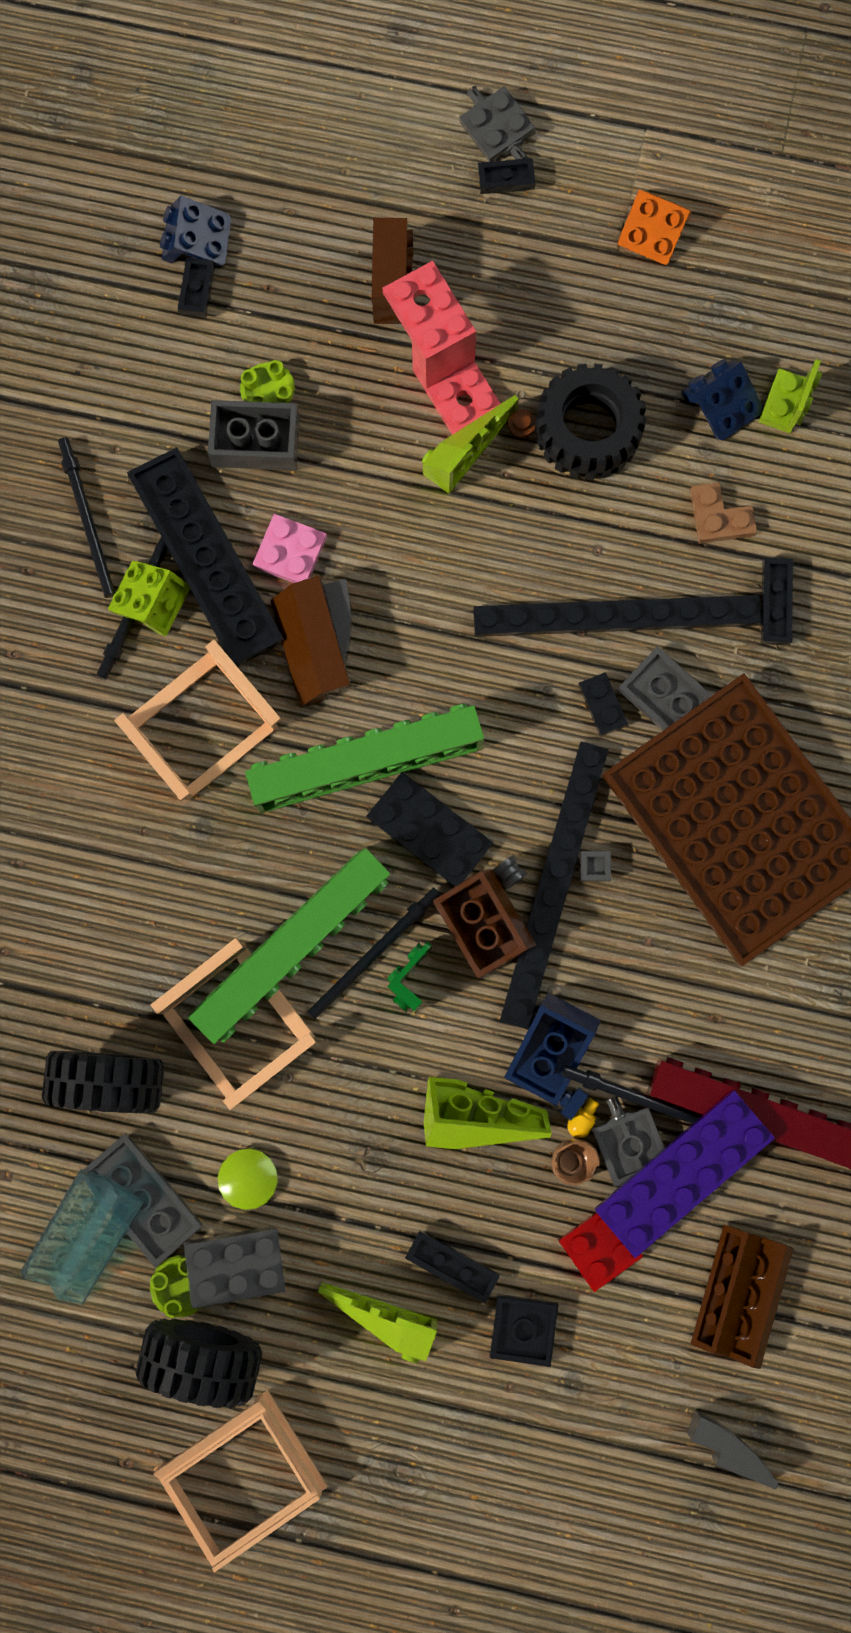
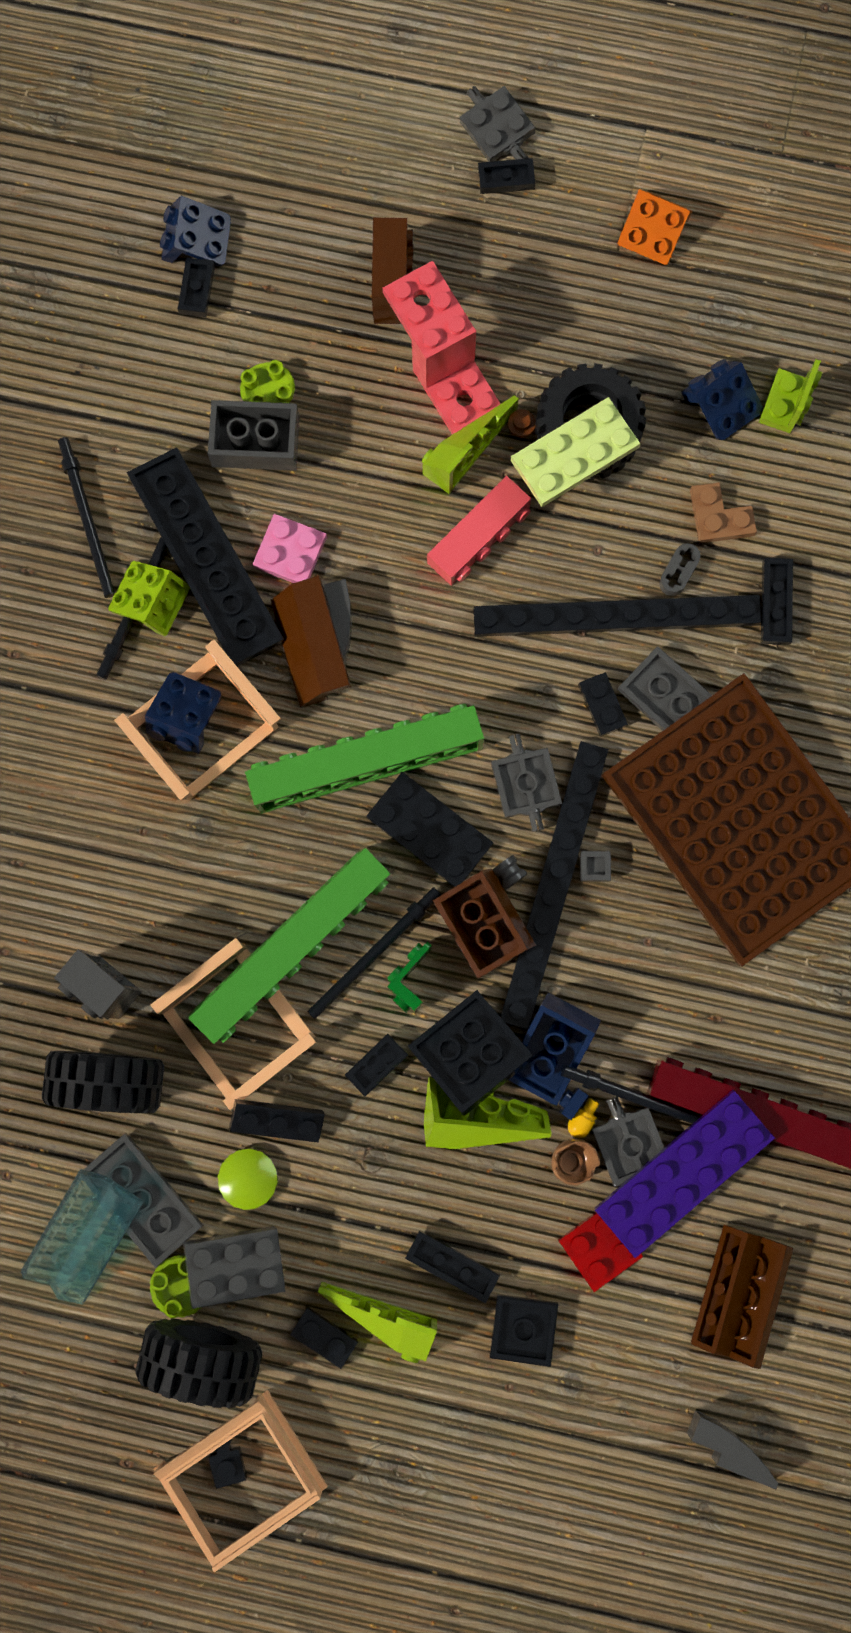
(97, 985): none -> dark grey brick
(182, 712): none -> dark blue bracket
(227, 1465): none -> black plate
(276, 1120): none -> black plate
(324, 1337): none -> black plate
(376, 1065): none -> black plate
(470, 1052): none -> black plate
(479, 530): none -> coral brick
(526, 783): none -> dark grey plate
(575, 452): none -> yellowish green plate
(674, 566): none -> dark grey beam

